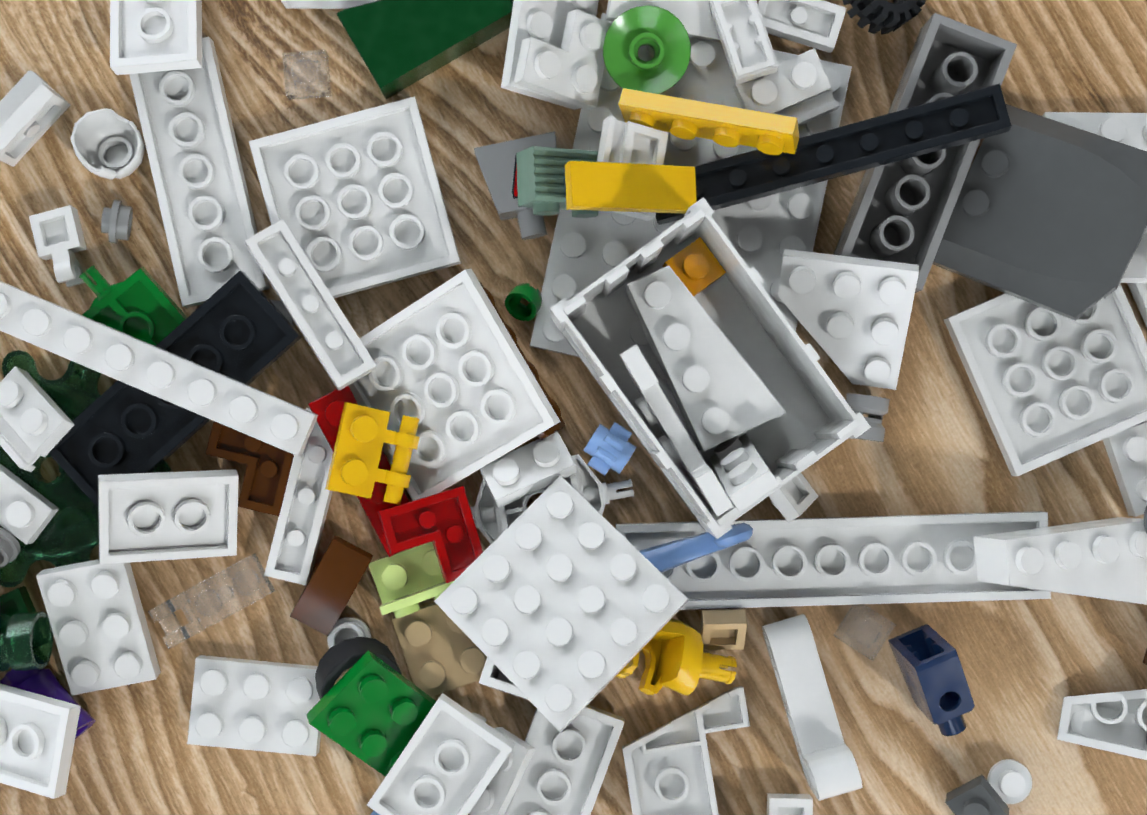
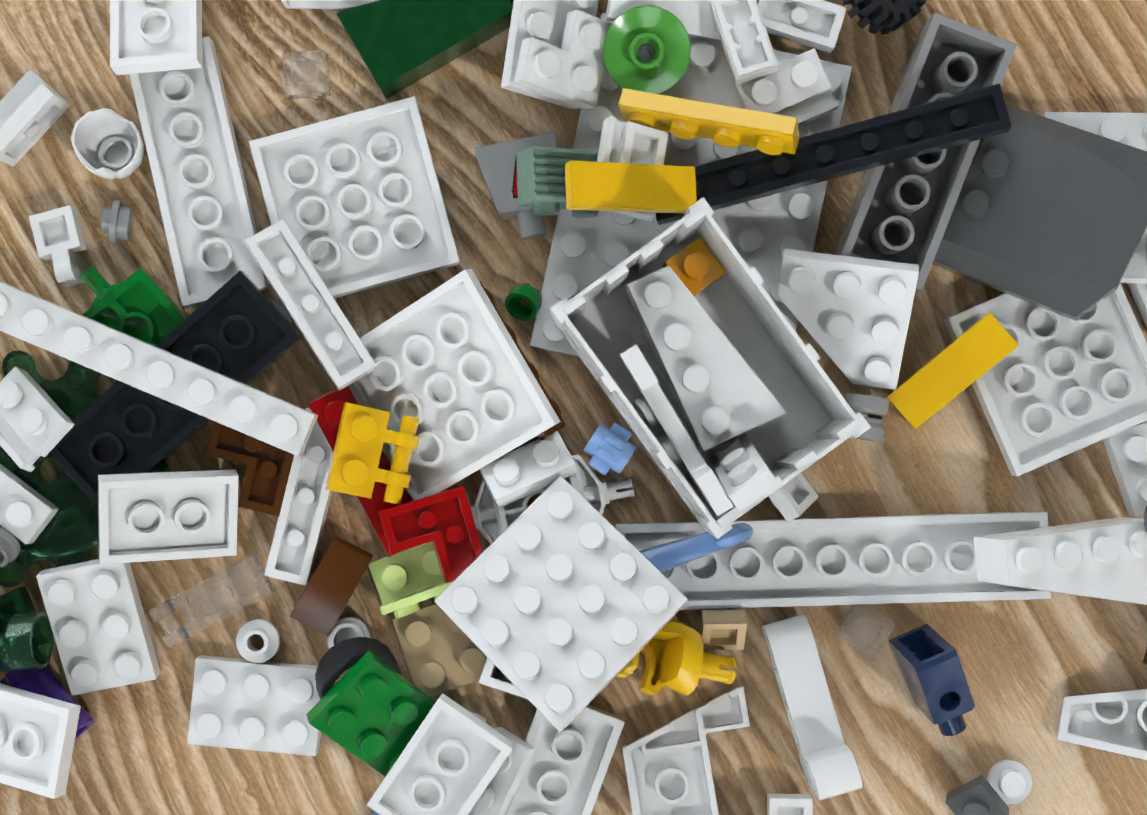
(269, 634): none -> white plate
(953, 370): none -> yellow tile

